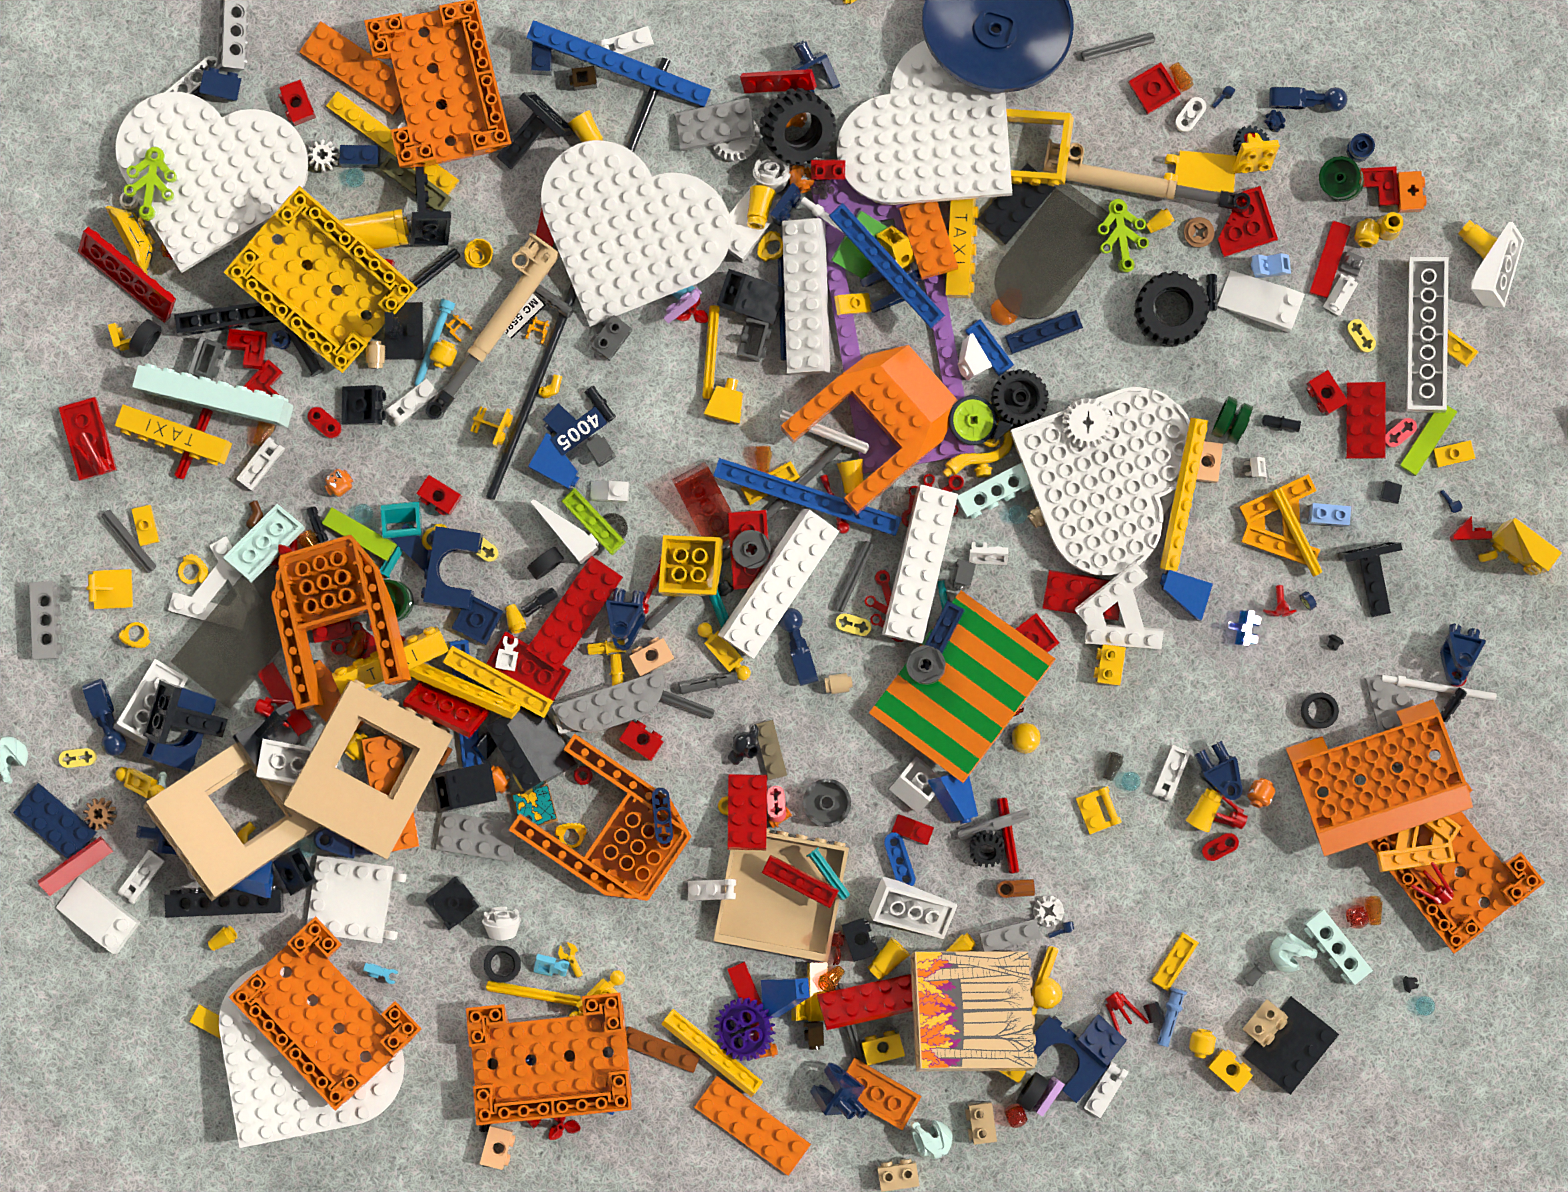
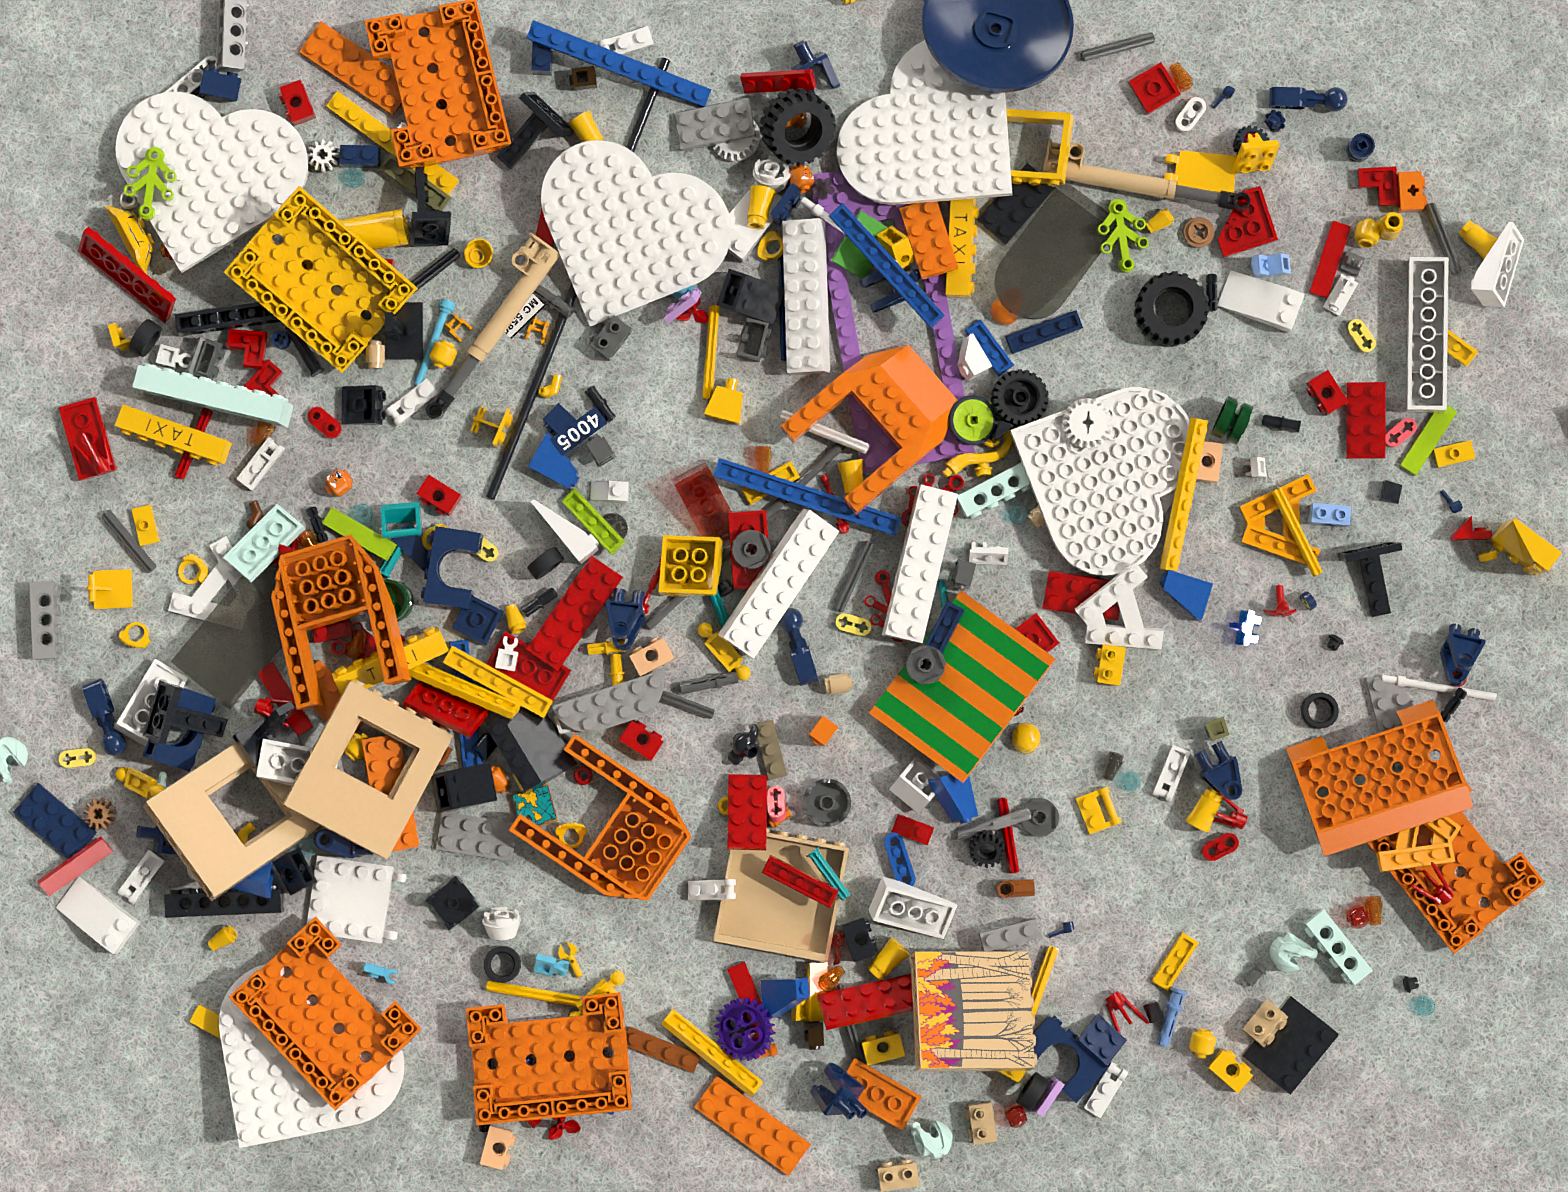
(170, 357): none -> white plate
(668, 820): dark blue beam -> none
(822, 731): none -> orange brick
(827, 169): red hips -> none
(852, 303): yellow plate -> none
(963, 944): yellow cone -> none
(1039, 912): white gear -> none
(1048, 824): none -> dark grey plate
(1048, 993): yellow hair -> none
(1216, 728): none -> olive brick
(1261, 793): orange head -> none
(1333, 171): dark green wheel -> none
(1443, 238): none -> dark grey axle

